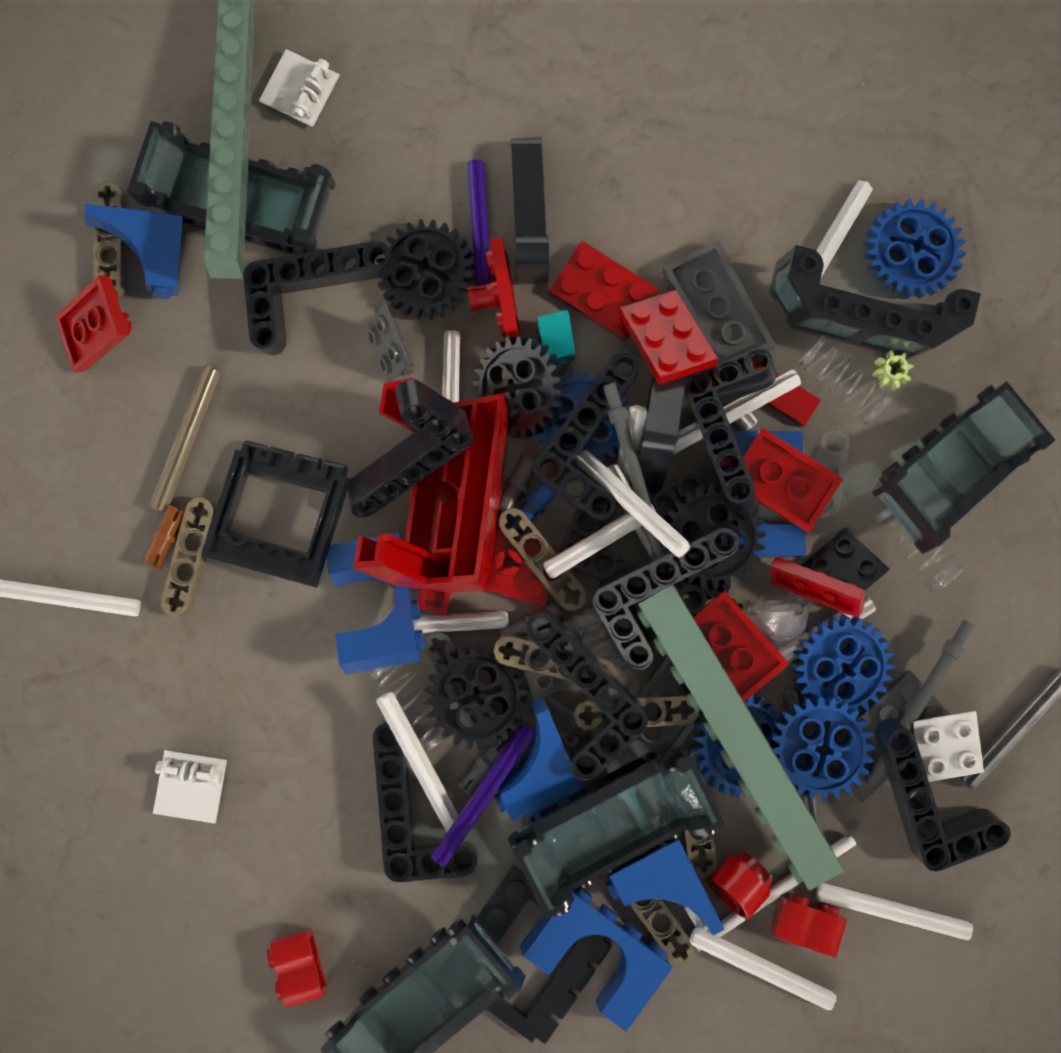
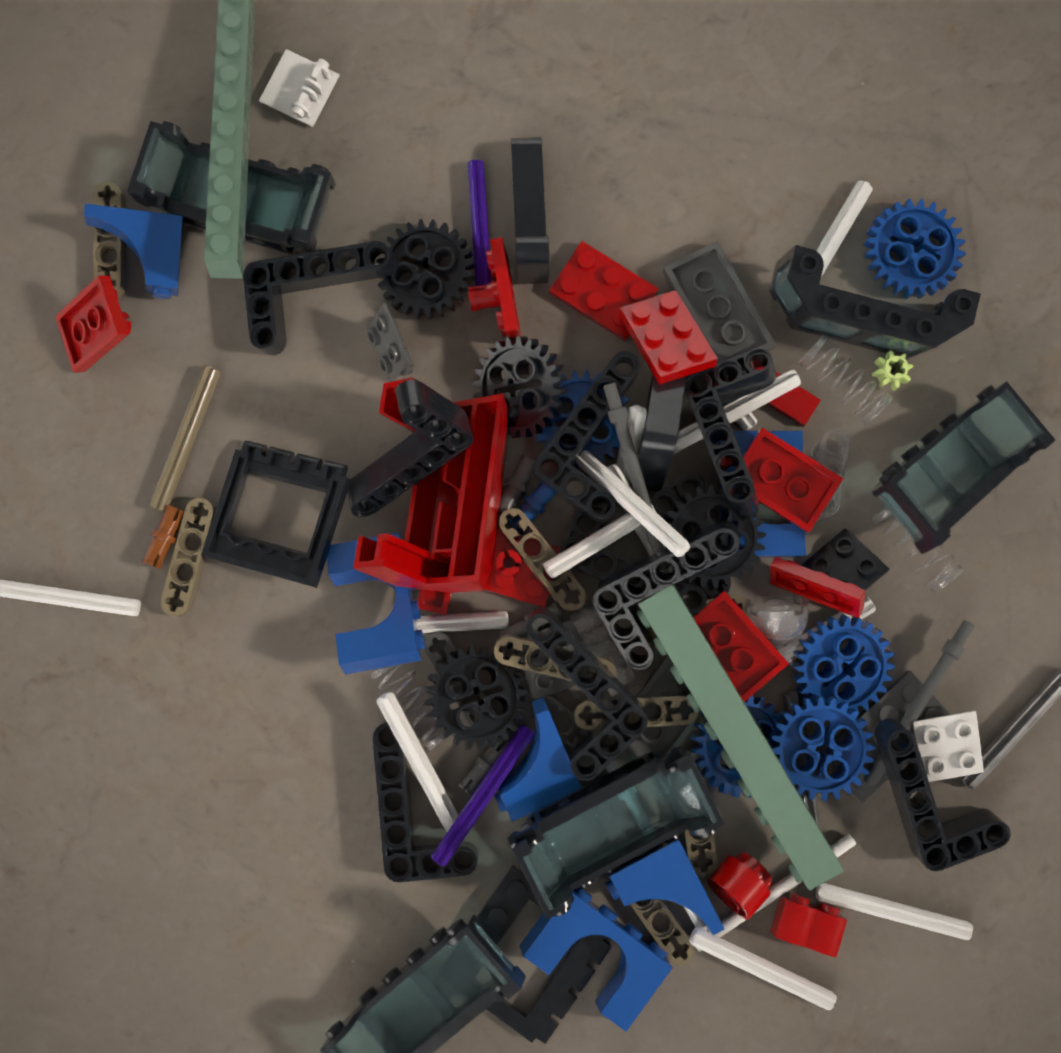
(189, 786): white hinge -> none
(297, 968): red brick -> none
(451, 365): white axle -> none
(556, 332): teal slope -> none

